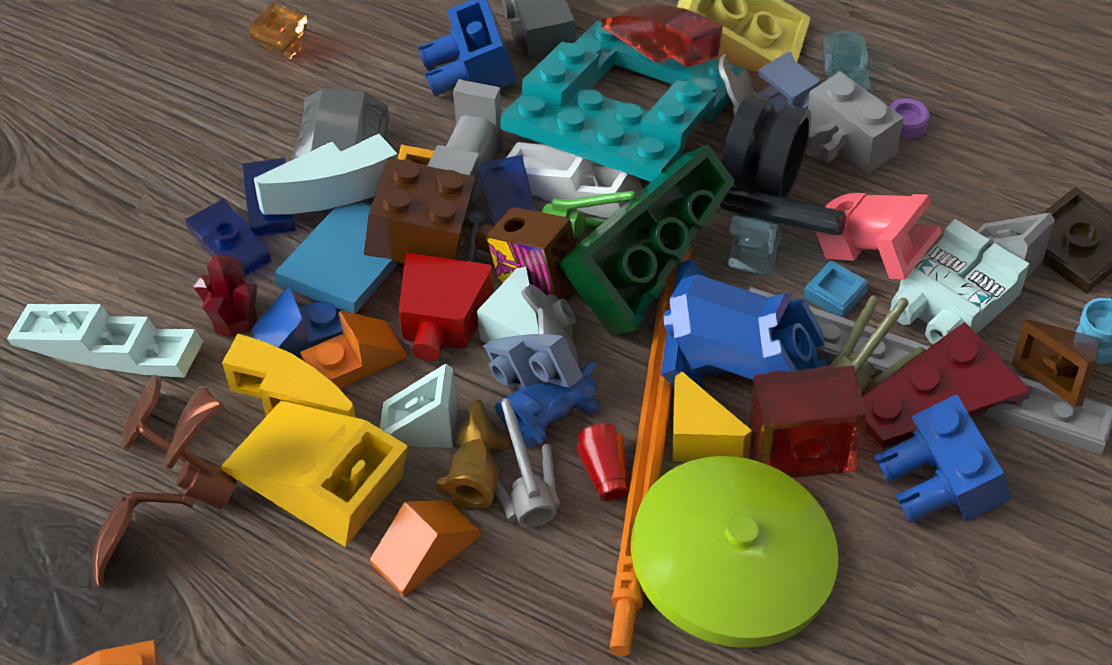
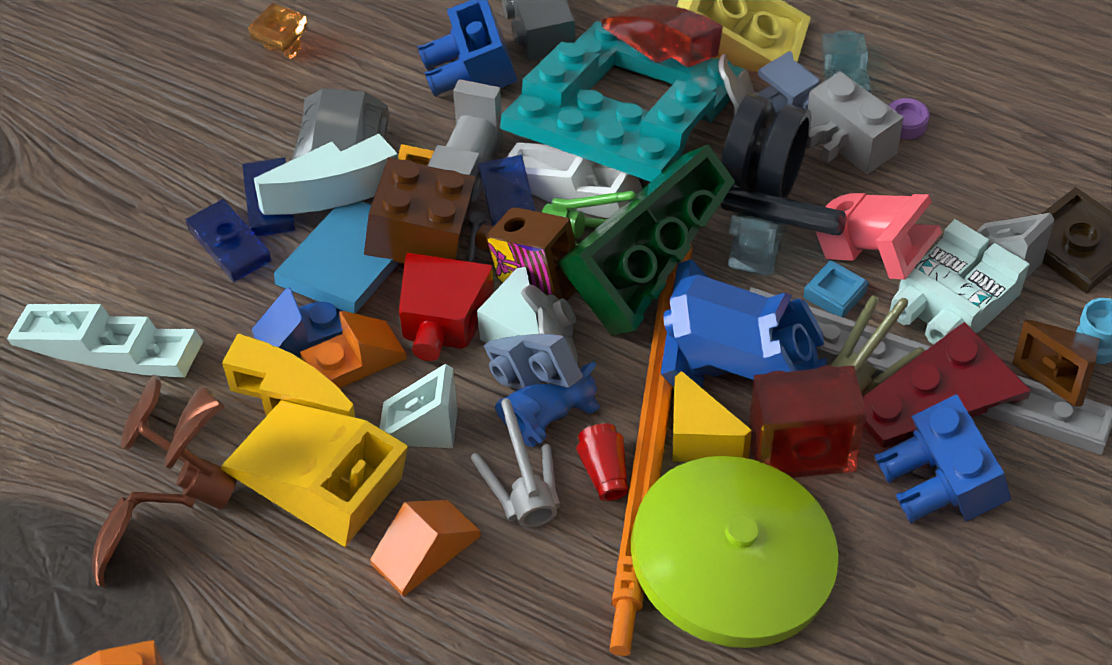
(228, 296): dark red rock -> none
(474, 468): pearl gold animal -> none

